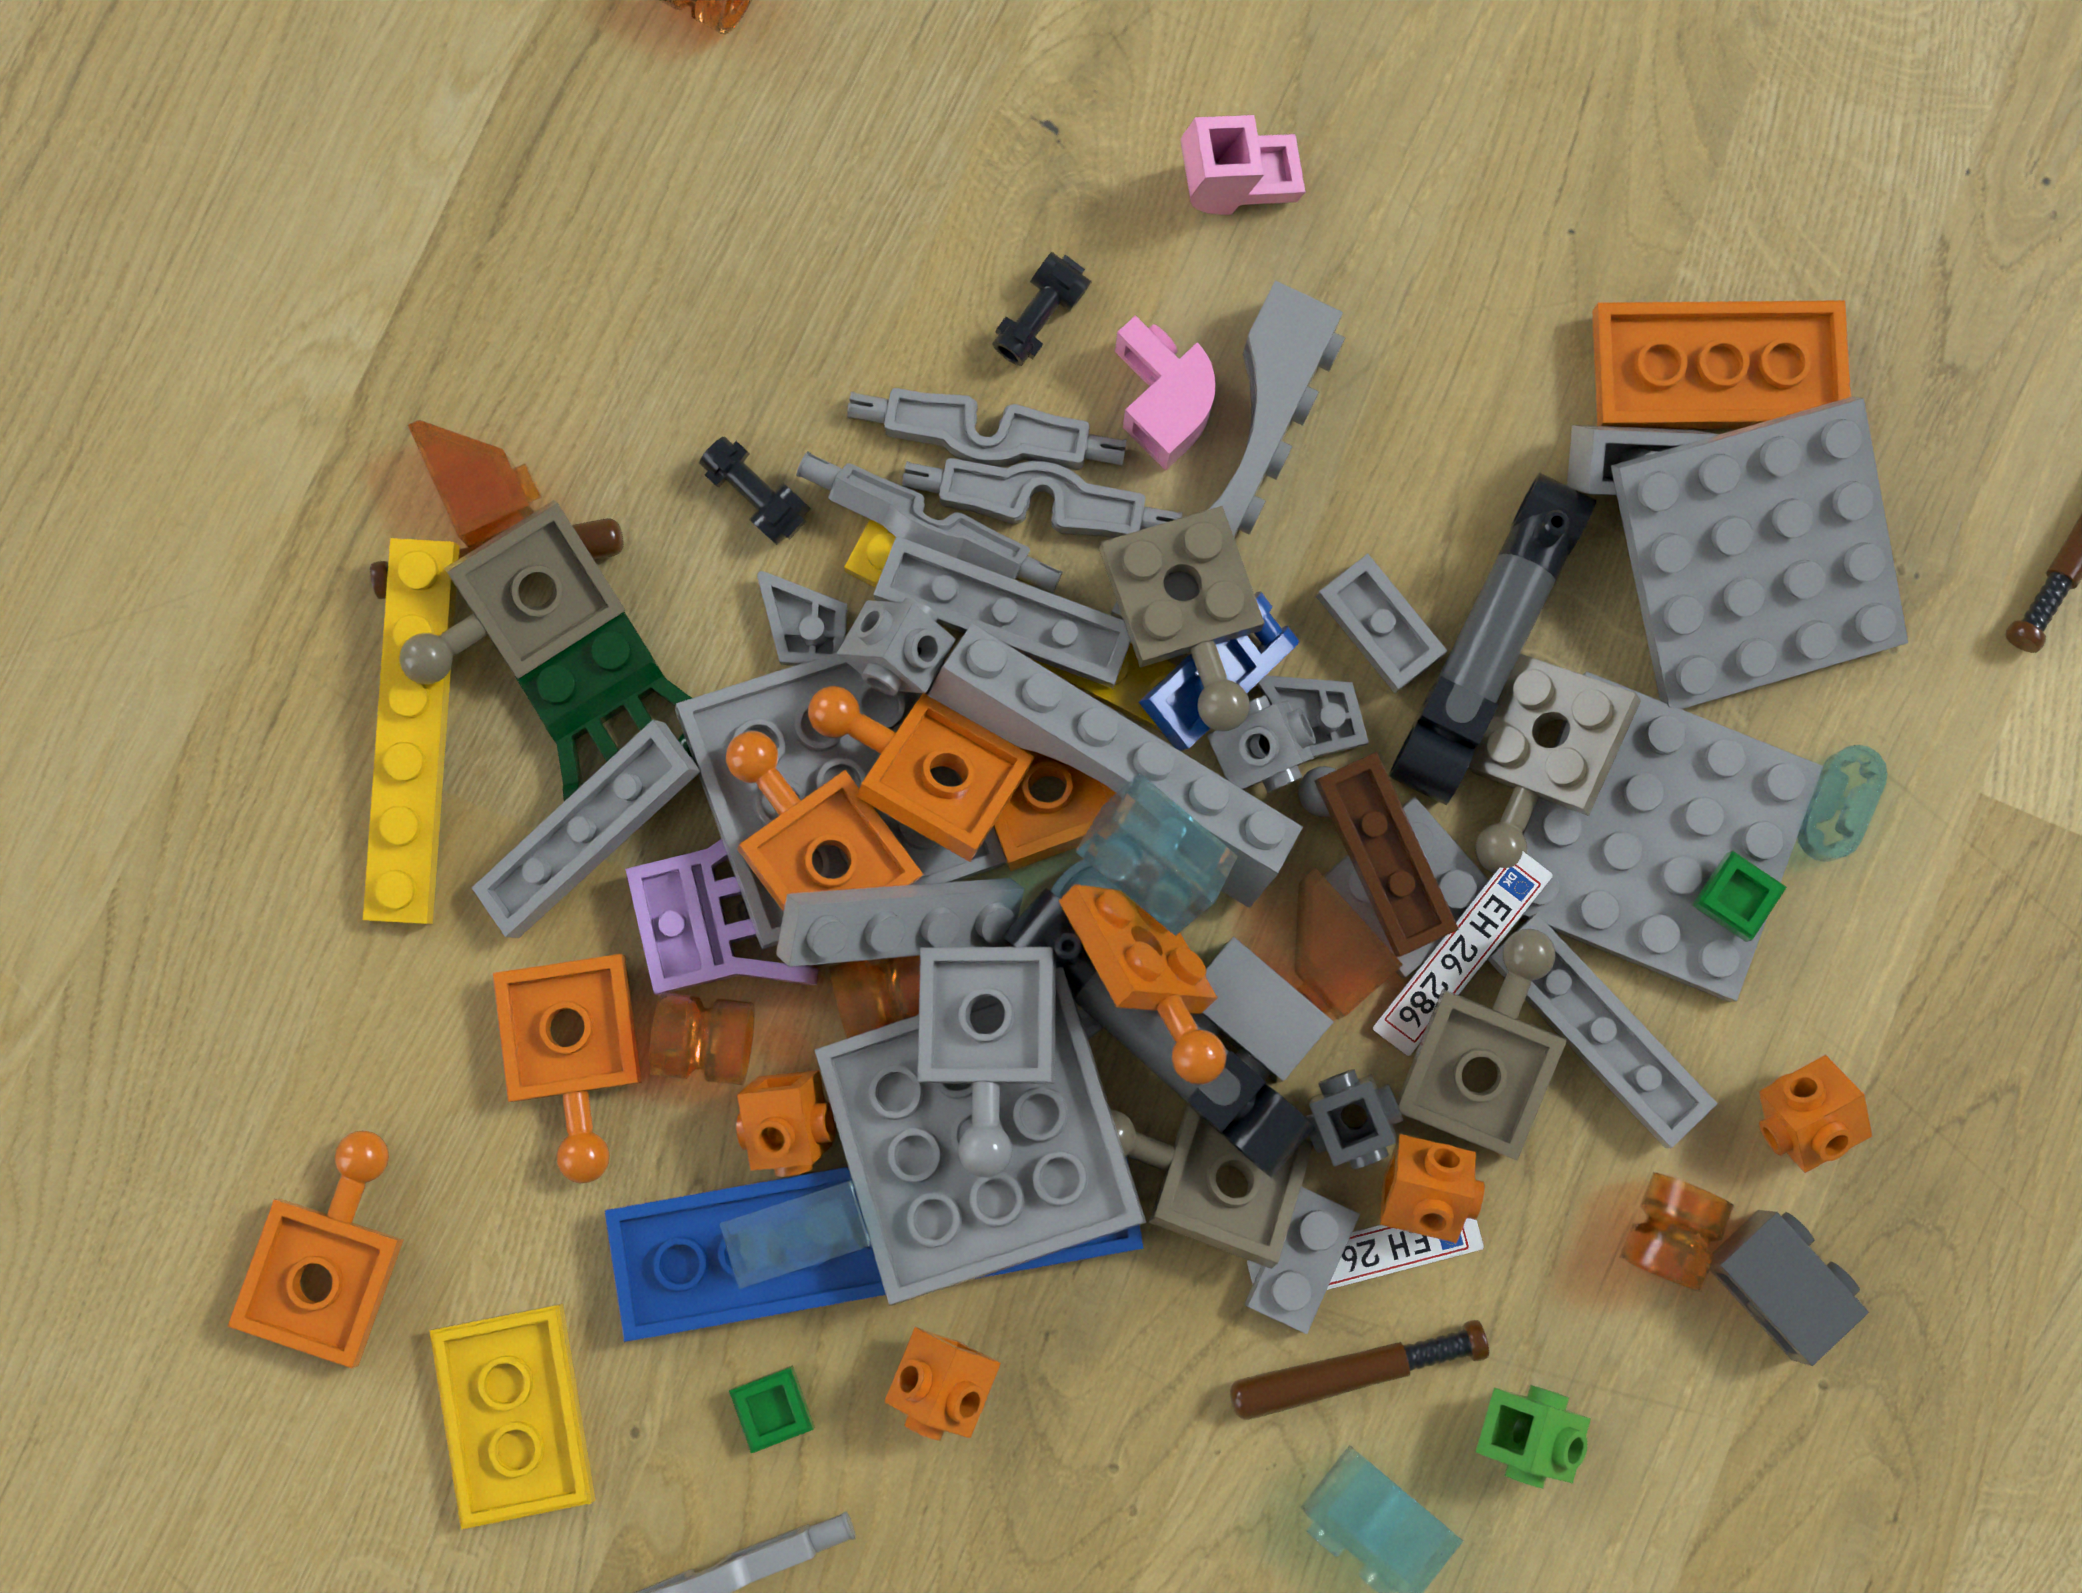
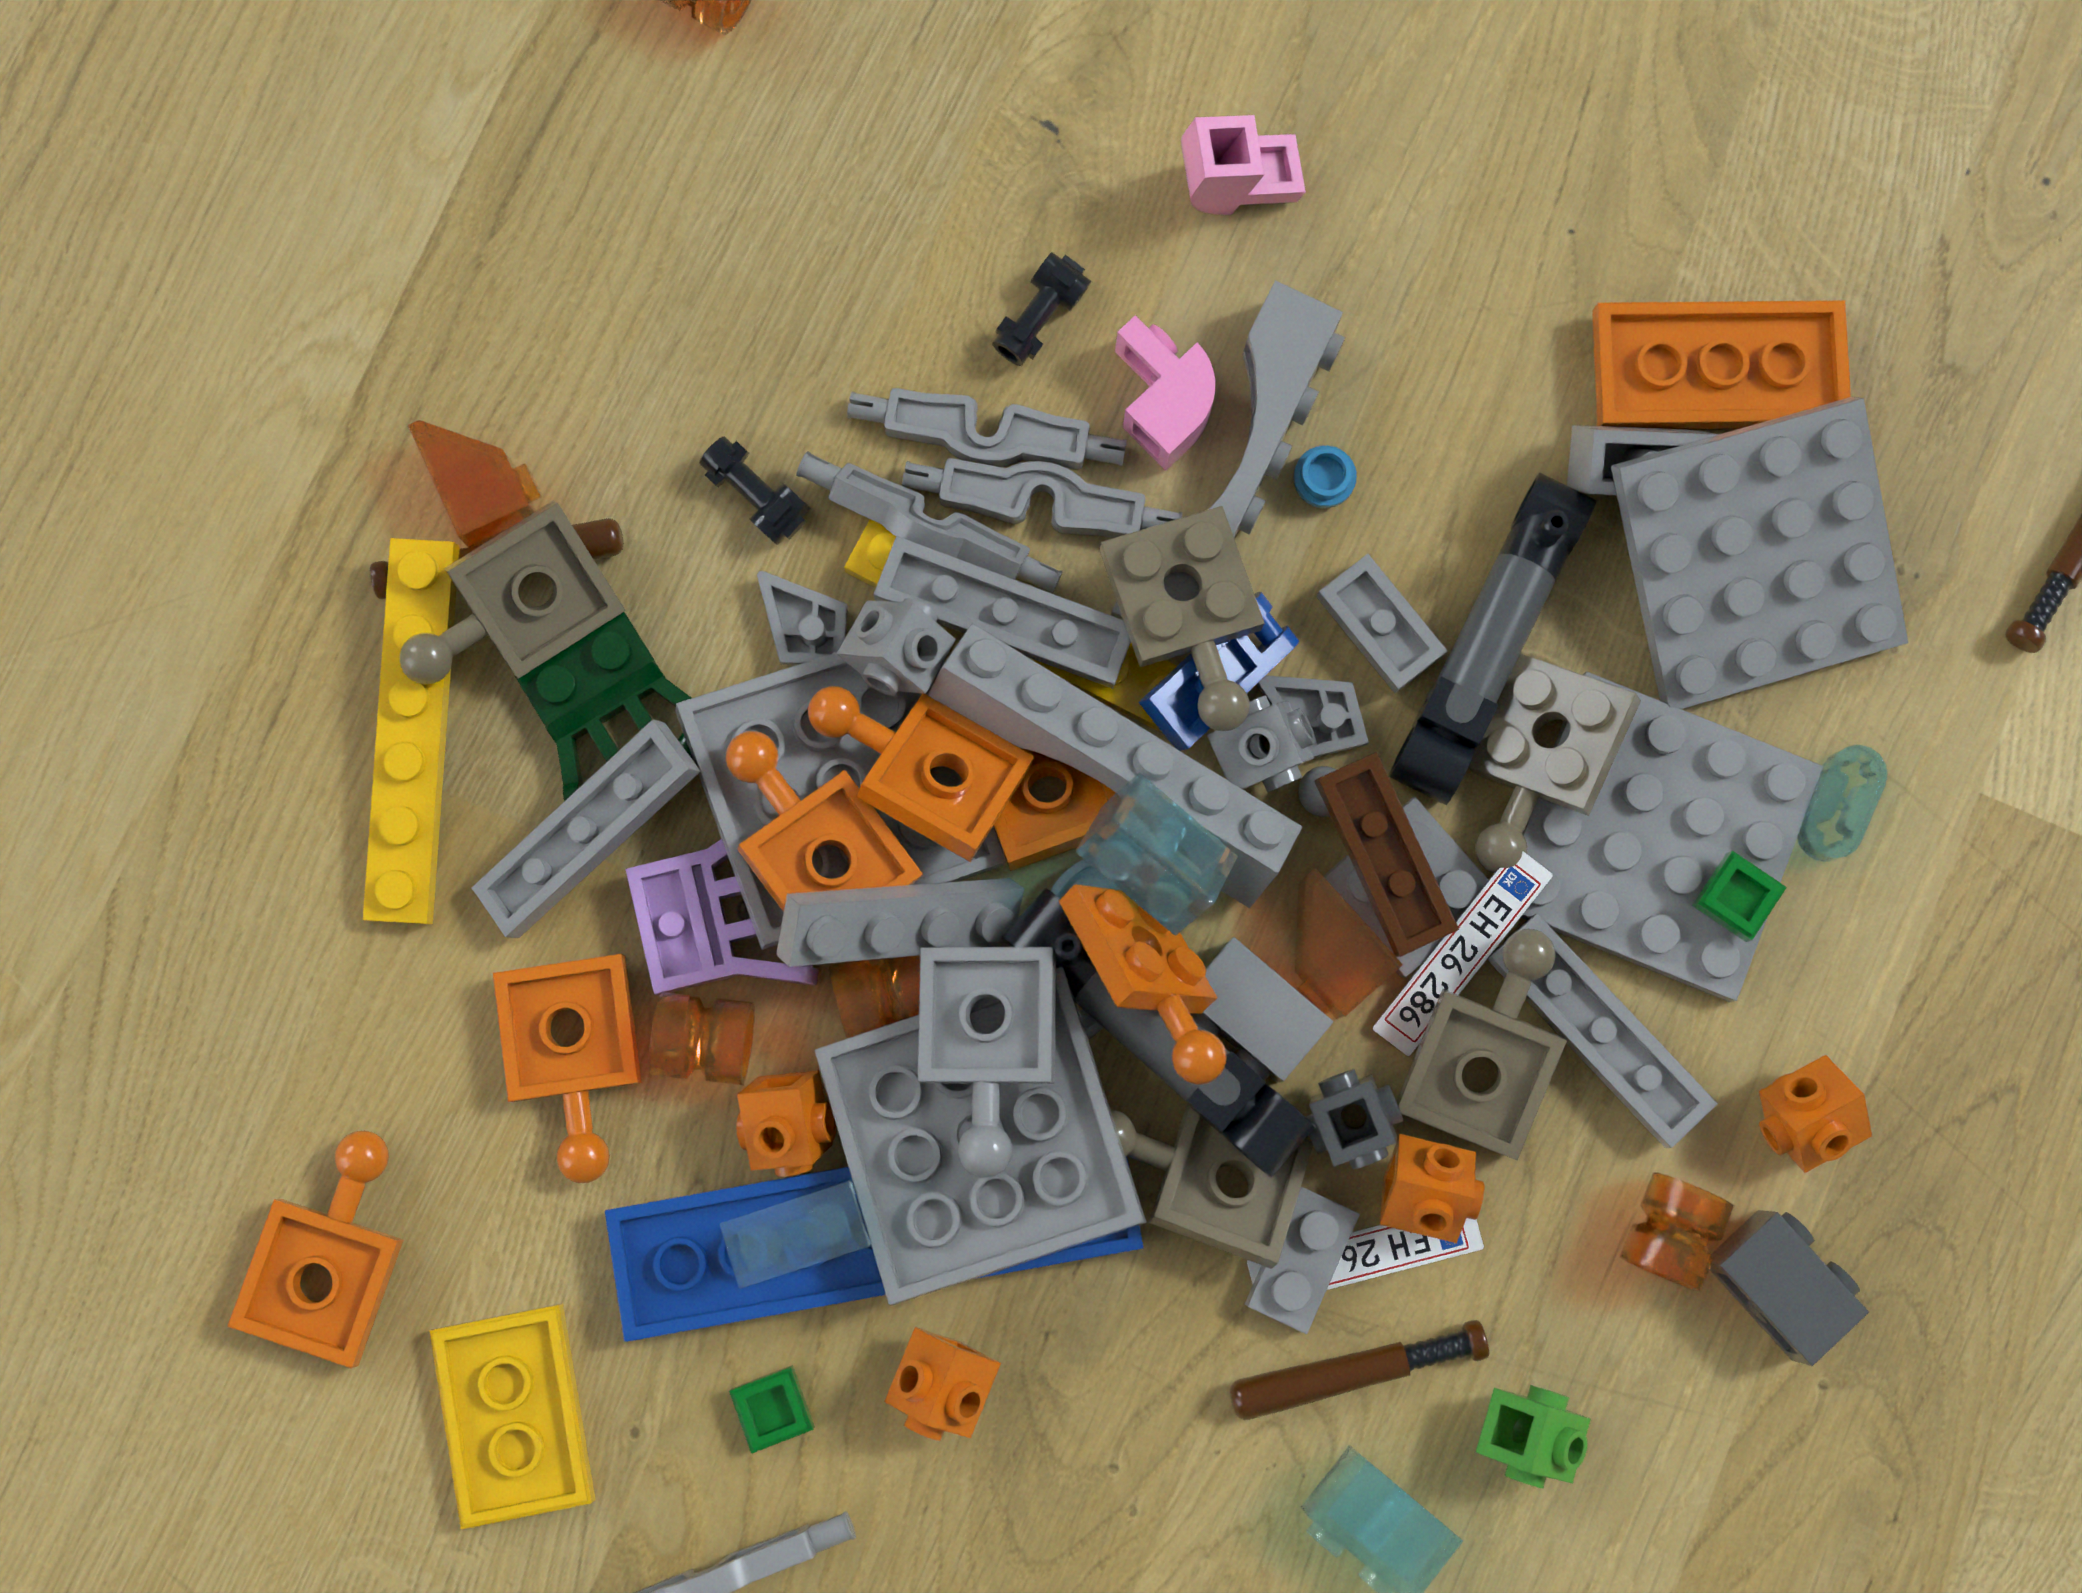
(1324, 476): none -> dark azure plate

